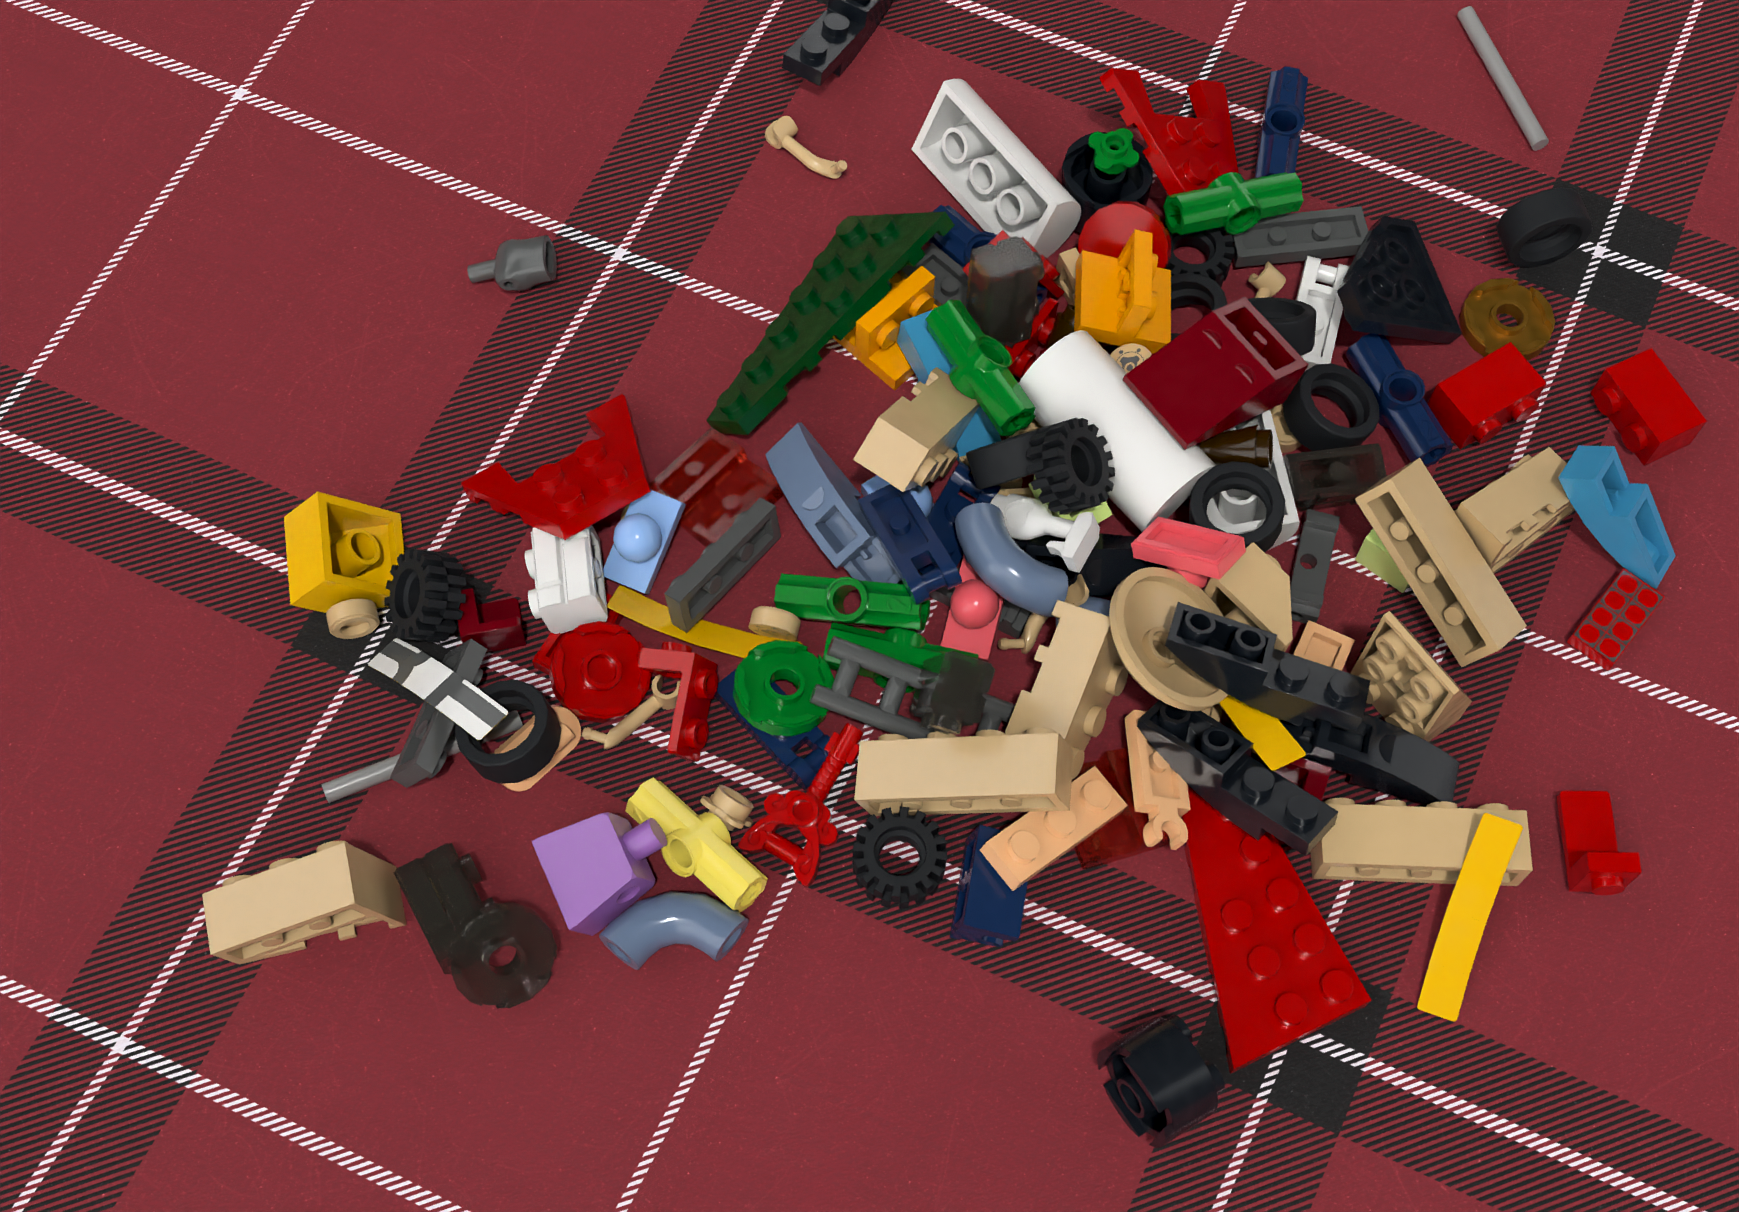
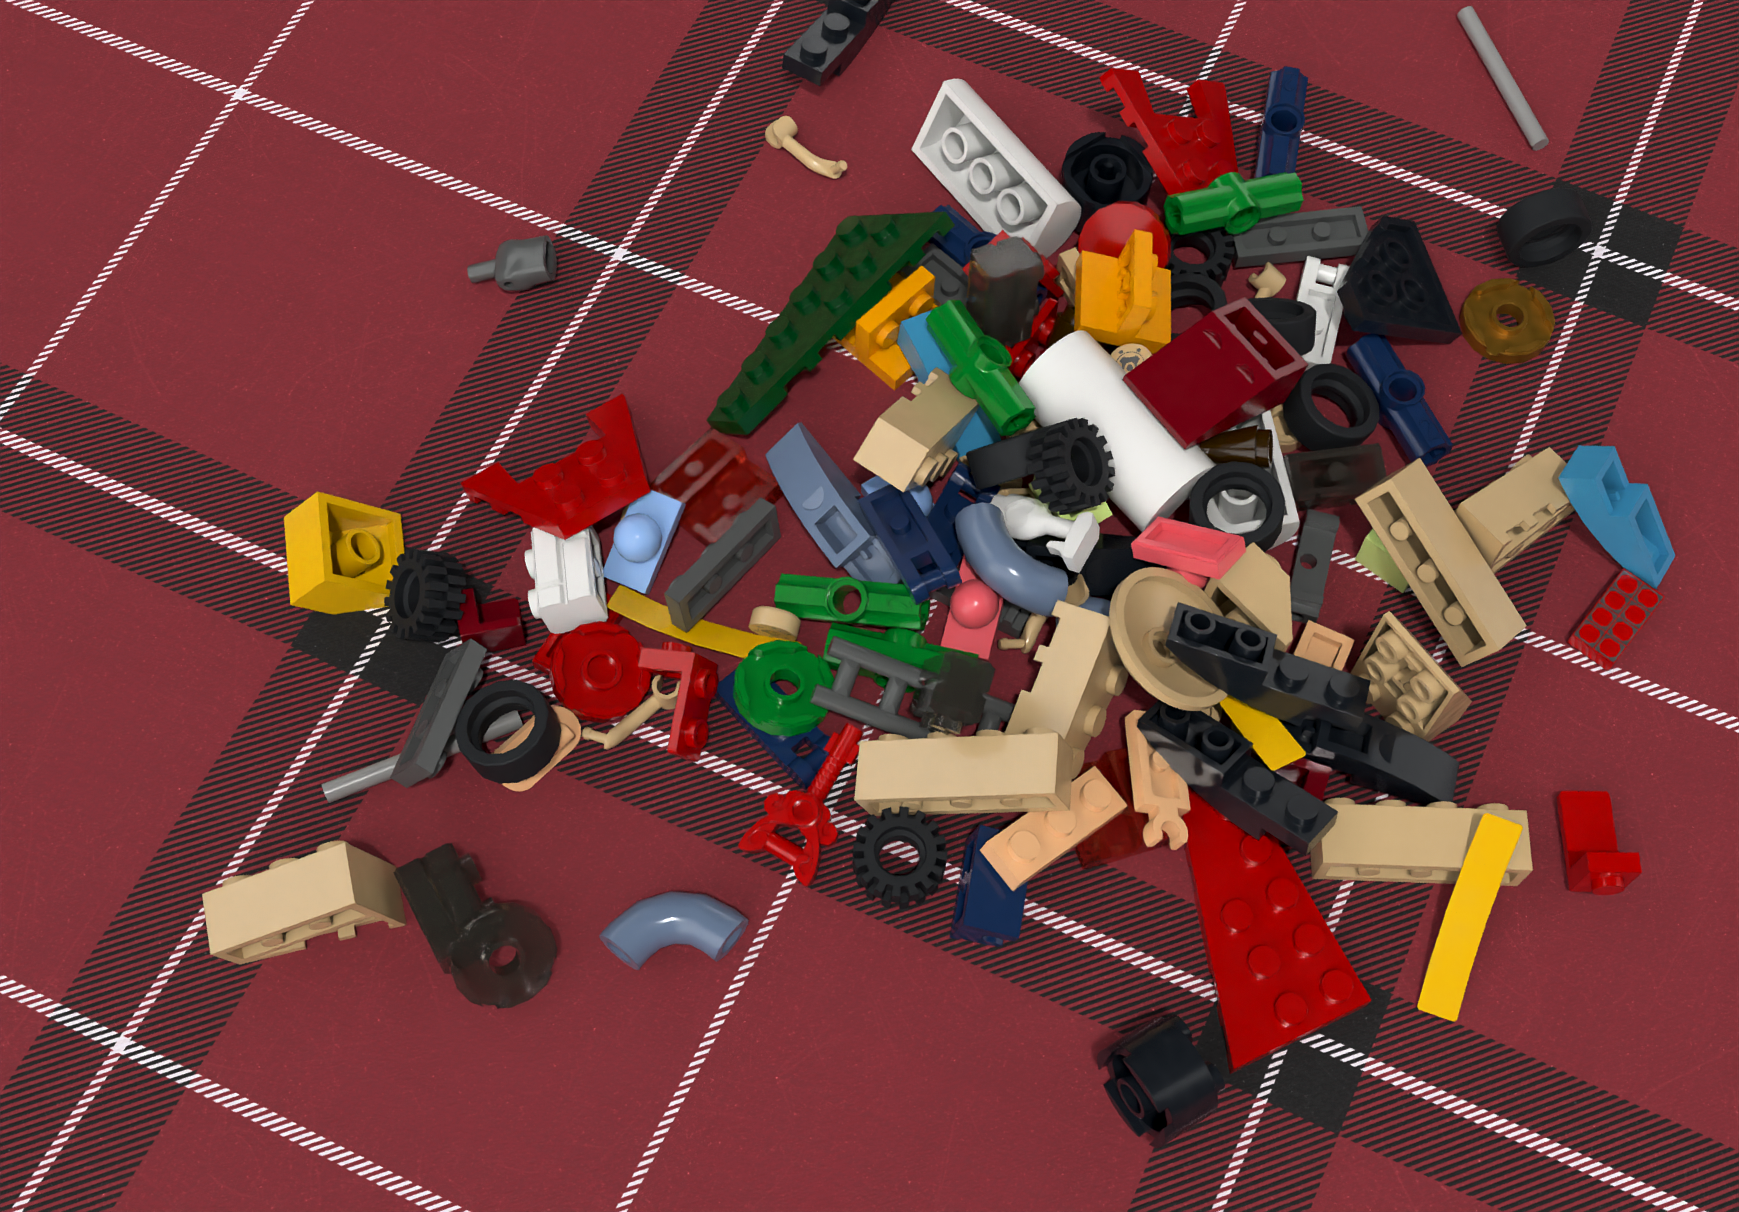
(352, 618): tan tile -> none
(440, 687): sticker -> none
(598, 867): medium lavender torso -> none
(698, 845): light yellow piece -> none
(729, 807): tan plate -> none
(1111, 160): green plate -> none
(1486, 396): red brick -> none
(1647, 407): red brick -> none

